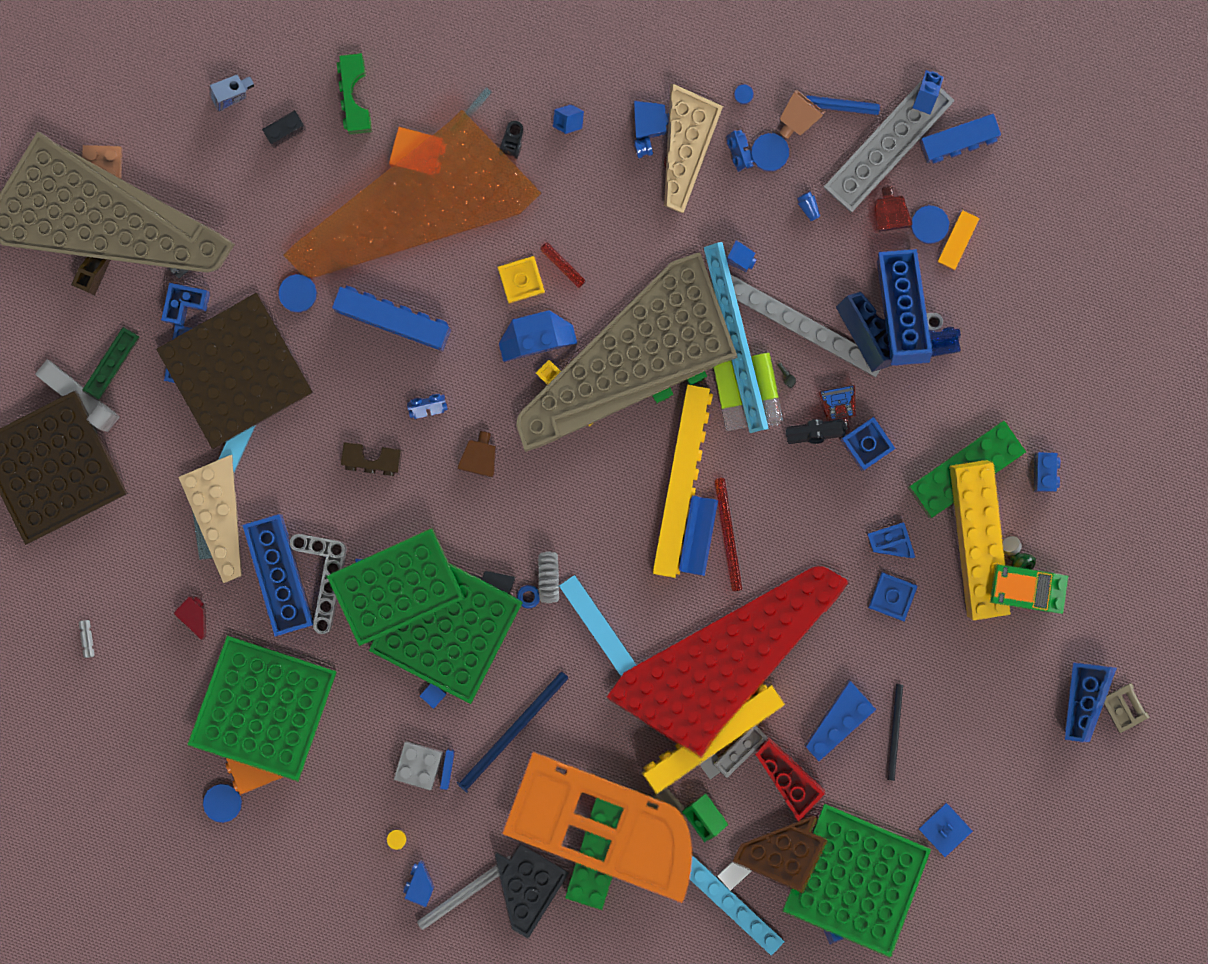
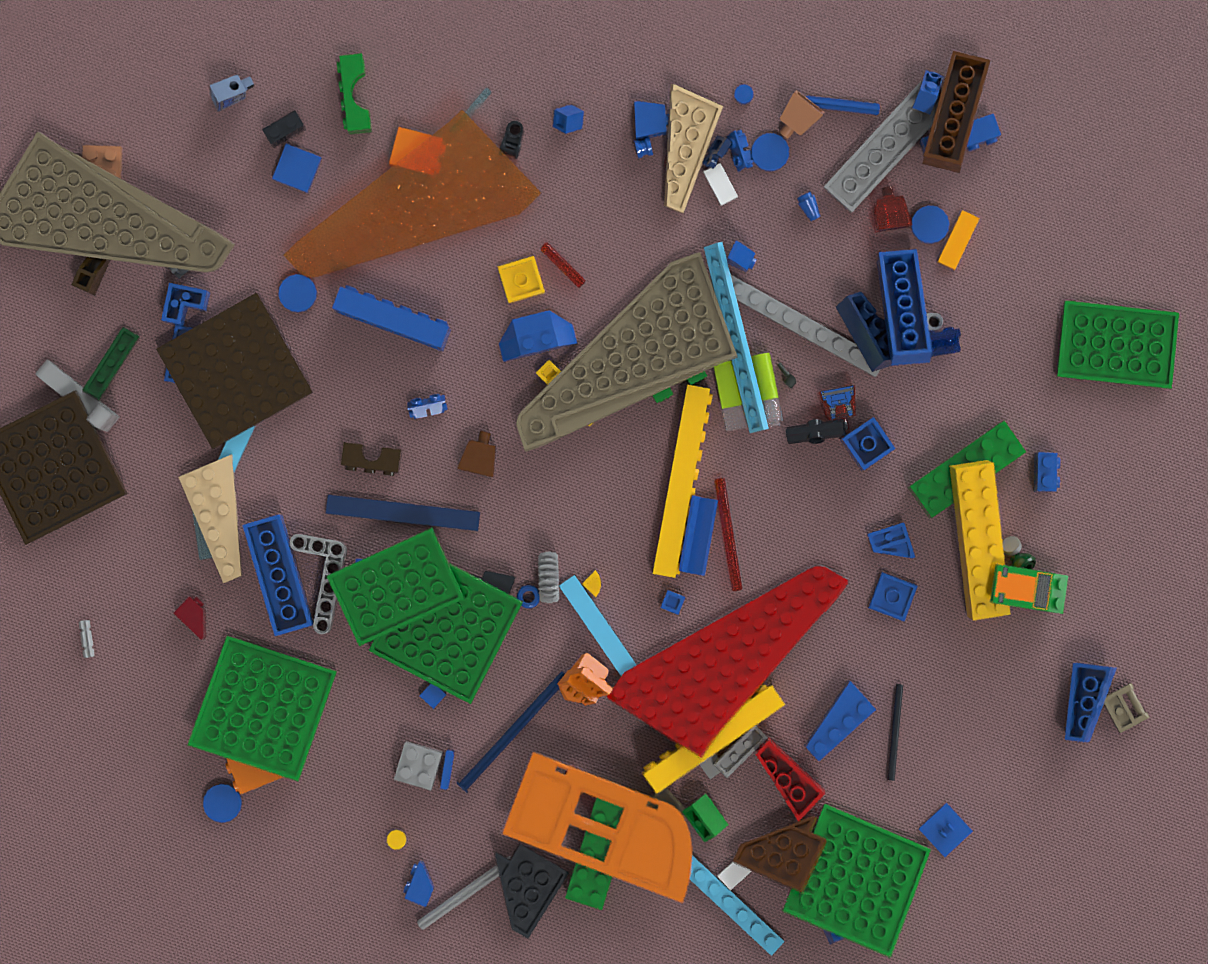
(297, 168): none -> blue tile
(403, 512): none -> dark blue tile
(585, 681): none -> orange piece
(593, 583): none -> yellow tile
(672, 602): none -> blue plate
(717, 150): none -> dark blue plate
(720, 184): none -> white tile
(956, 112): none -> reddish brown brick
(1117, 344): none -> green plate

